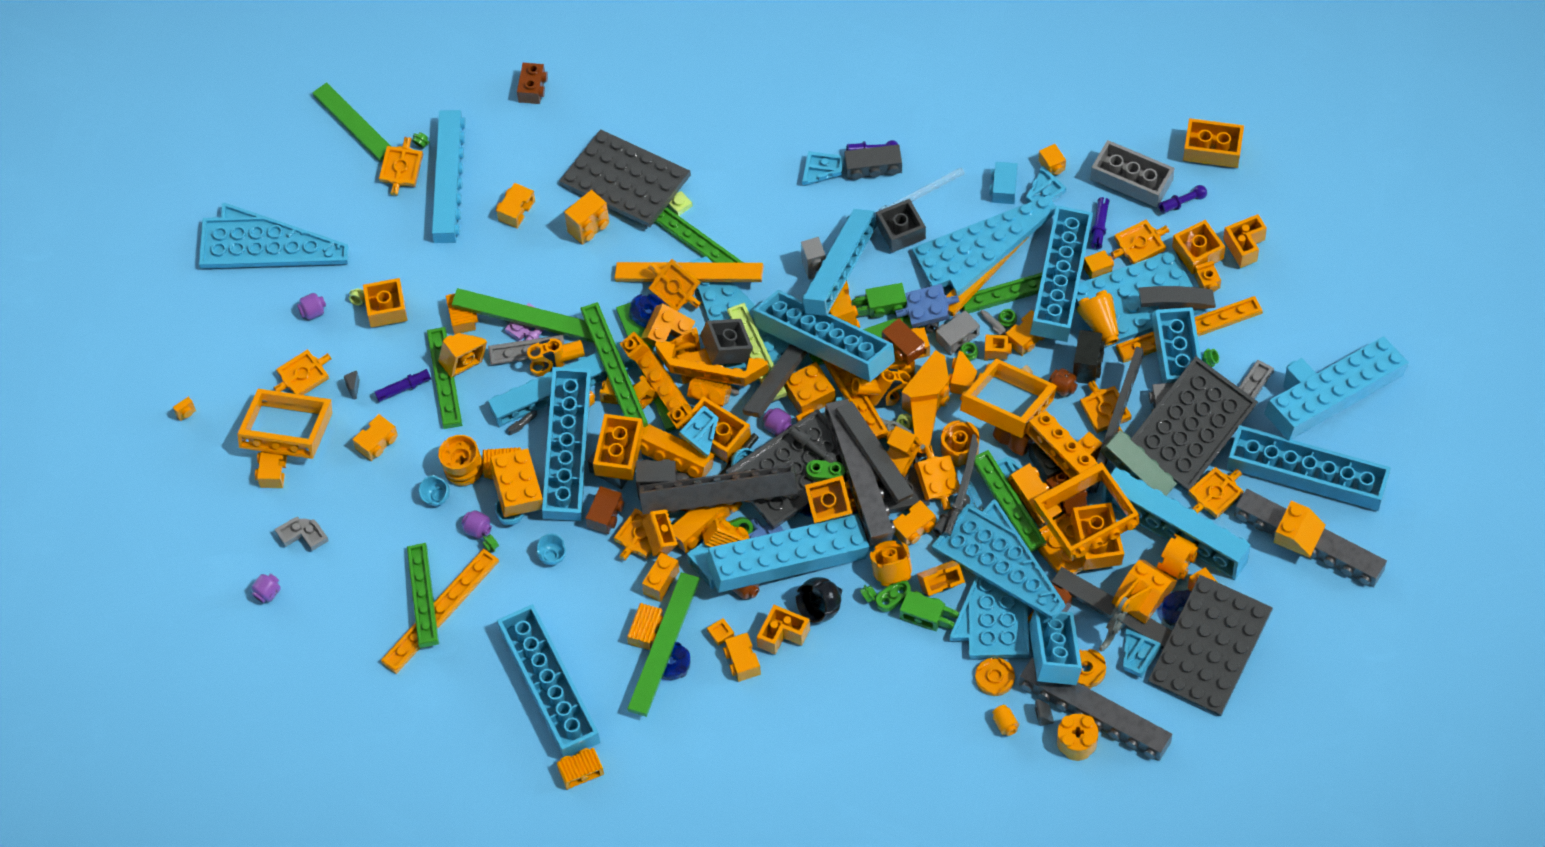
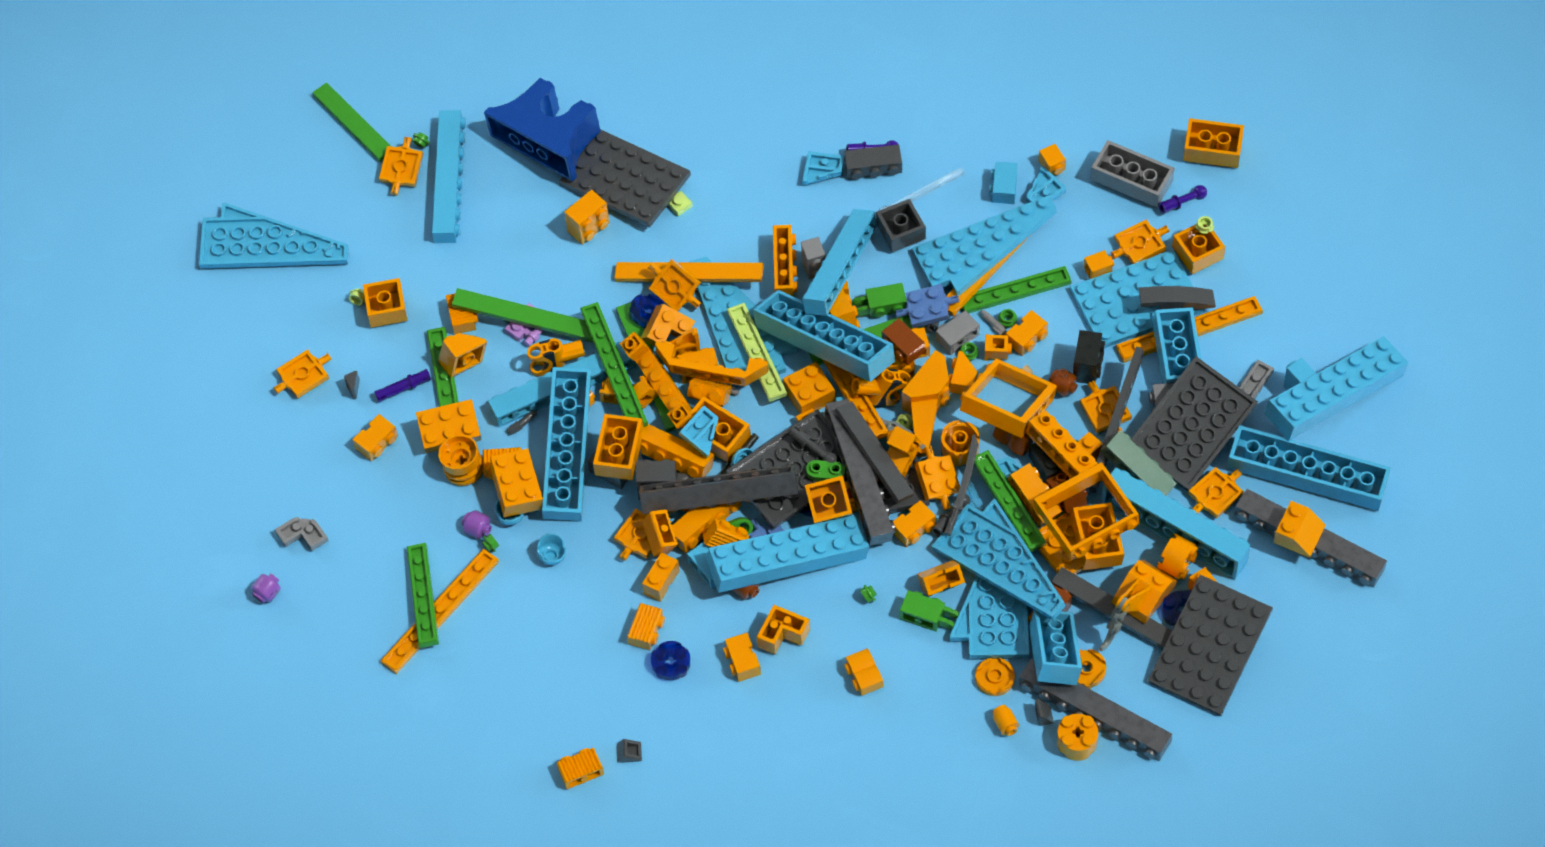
(184, 409): light orange plate -> none
(270, 469): light orange brick -> none
(281, 443): light orange window -> none
(311, 306): medium lavender head -> none
(434, 490): medium azure hair -> none
(446, 421): none -> light orange brick
(514, 204): light orange brick -> none
(516, 350): light grey tile -> none
(531, 83): dark orange brick -> none
(533, 130): none -> blue piece
(548, 681): medium azure brick -> none
(604, 510): dark orange brick -> none
(629, 751): none -> dark grey slope
(663, 644): bright green tile -> none
(694, 238): bright green tile -> none
(720, 631): light orange plate -> none
(726, 341): dark grey brick -> none
(774, 381): dark grey tile -> none
(777, 421): medium lavender head -> none
(783, 259): none -> light orange brick
(811, 603): black piece -> none
(864, 672): none -> light orange brick
(891, 562): light orange brick -> none
(892, 596): bright green plate -> none
(1061, 273): medium azure brick -> none
(1099, 229): dark purple pin -> none
(1100, 316): light orange cone -> none
(1139, 652): medium azure wing -> none
(1207, 221): none -> yellowish green plate
(1207, 276): light orange brick -> none
(1210, 357): bright green plate -> none
(1243, 237): light orange brick -> none

